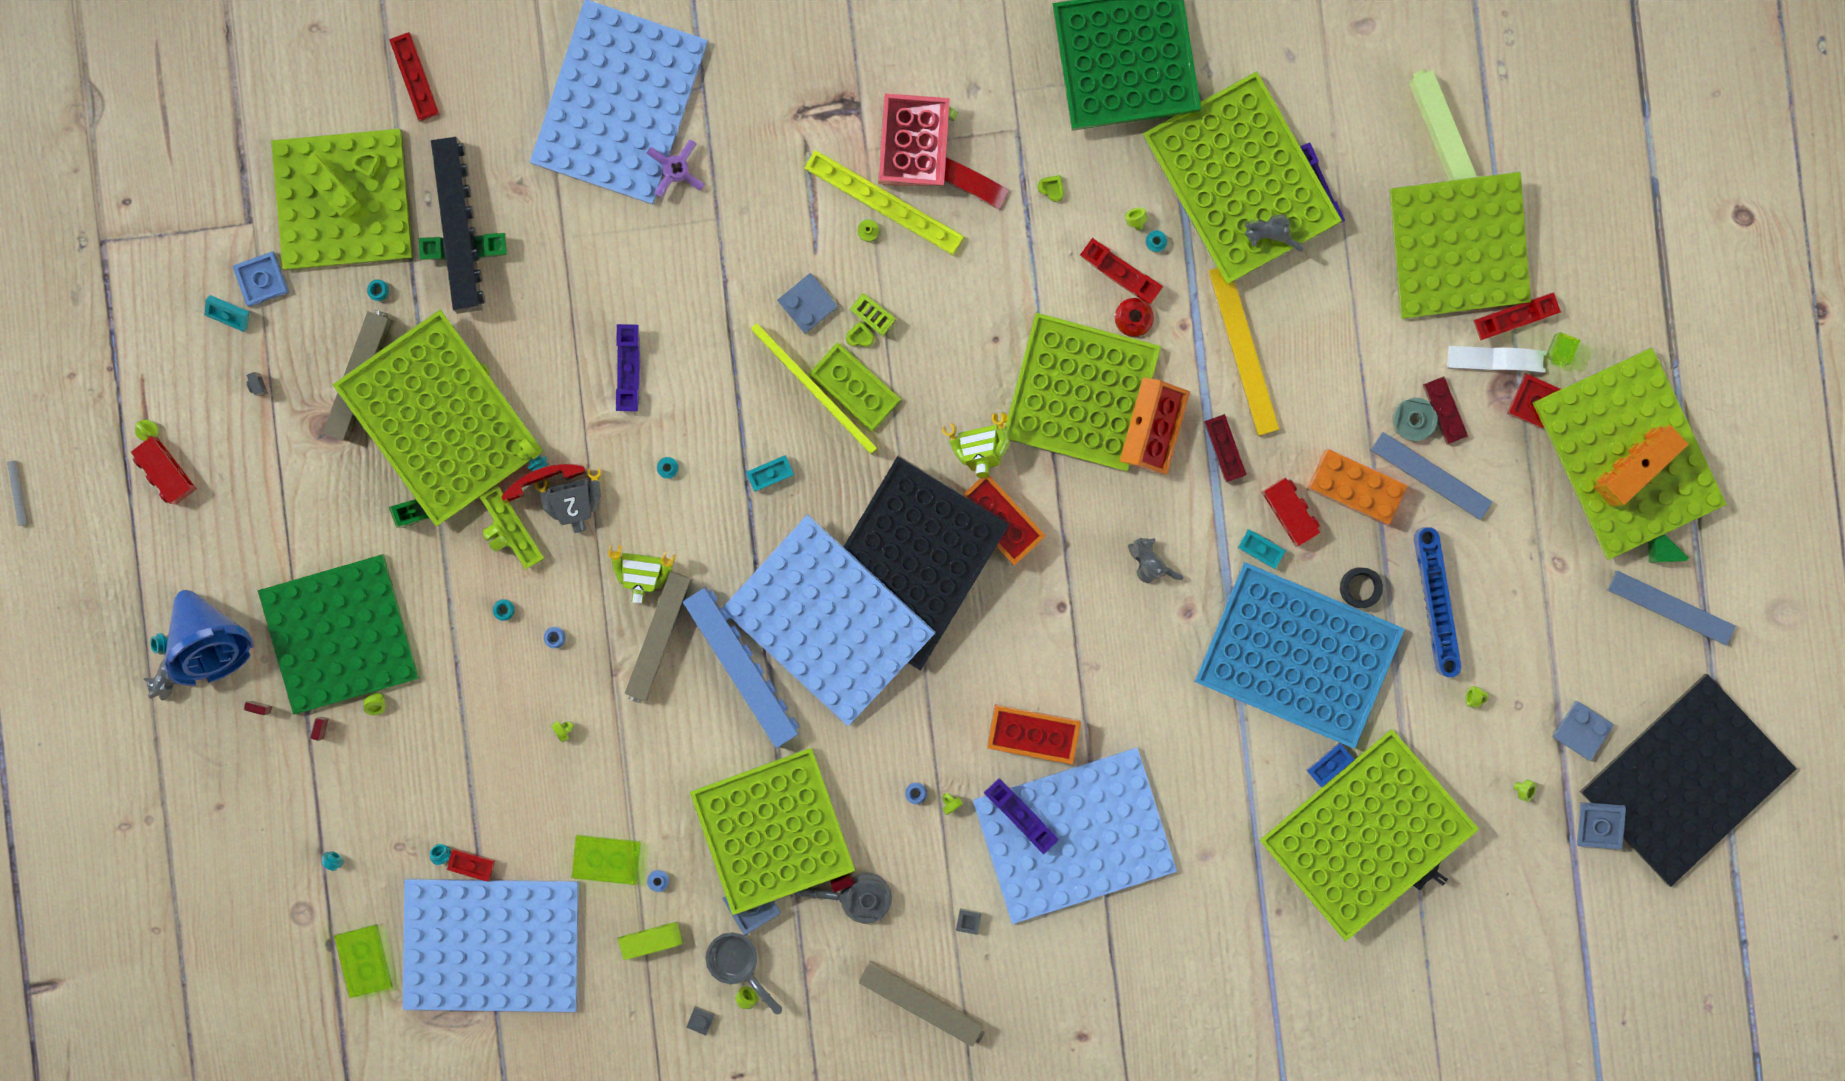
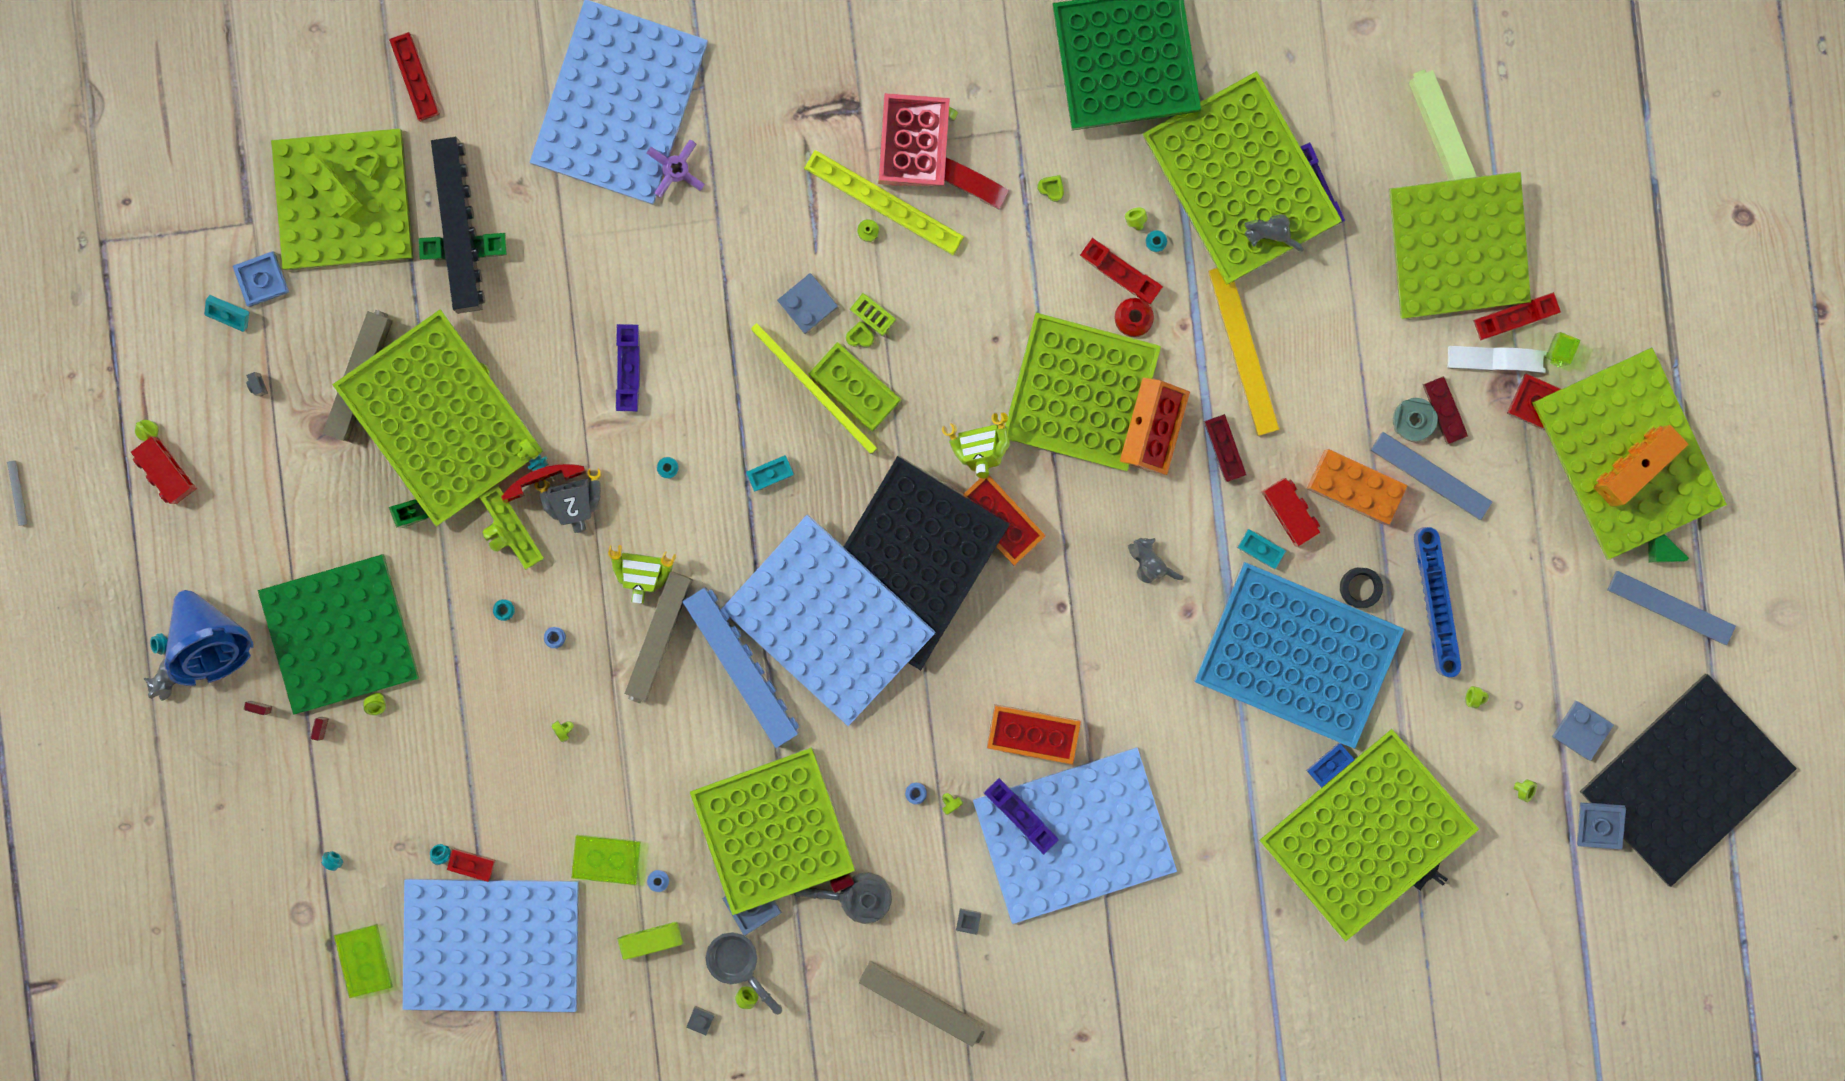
(373, 285): teal plate -> none

